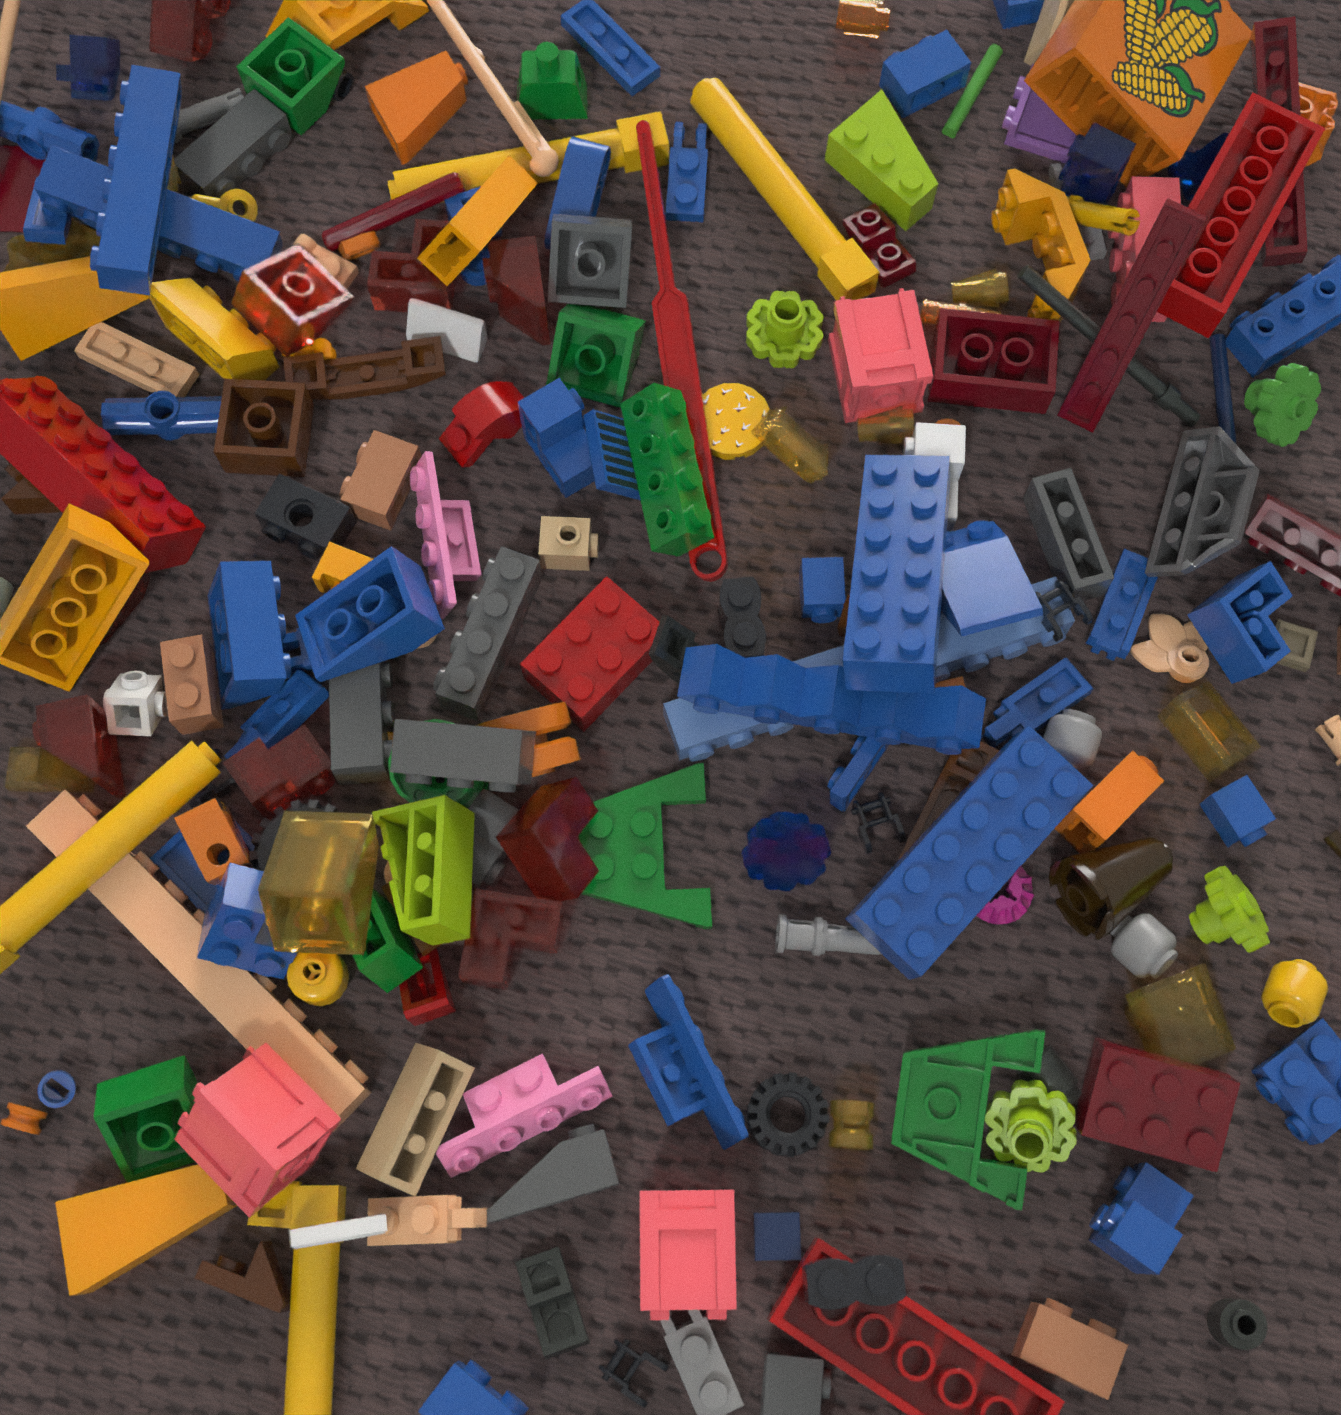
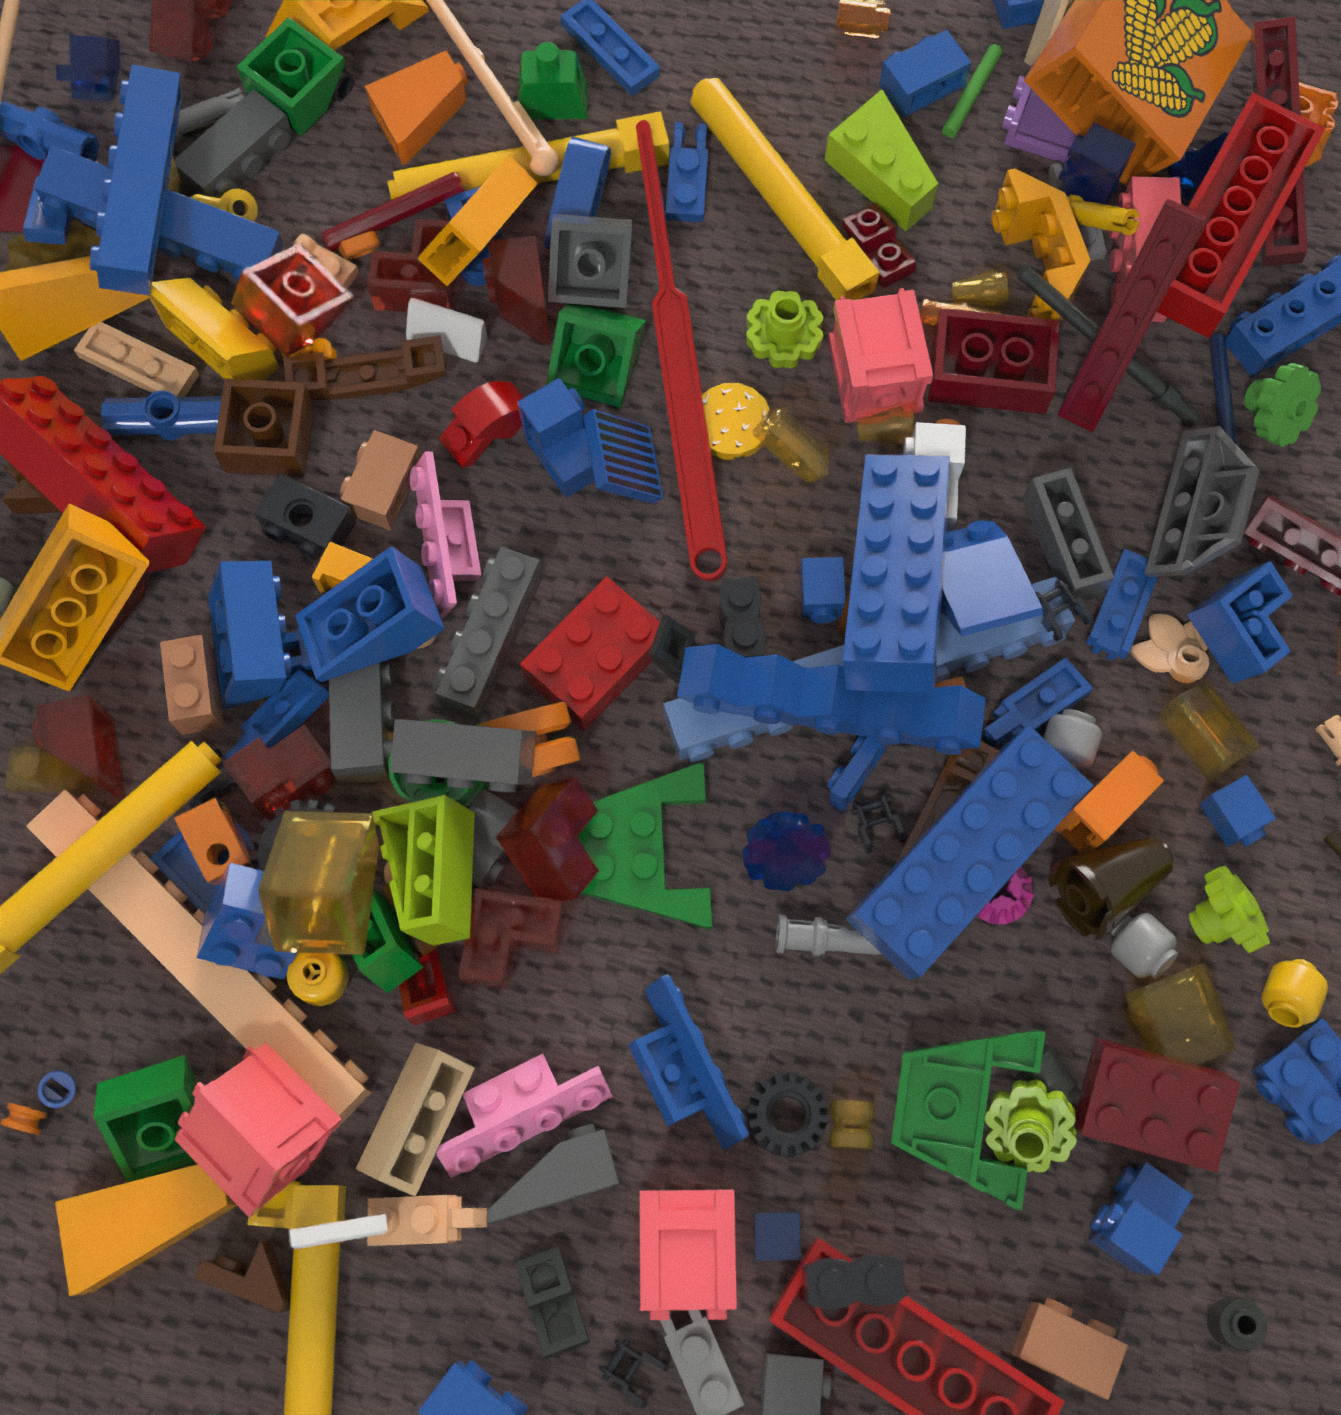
(135, 704): white brick -> none
(567, 543): tan brick -> none
(666, 470): green brick -> none
(1300, 642): dark tan tile -> none

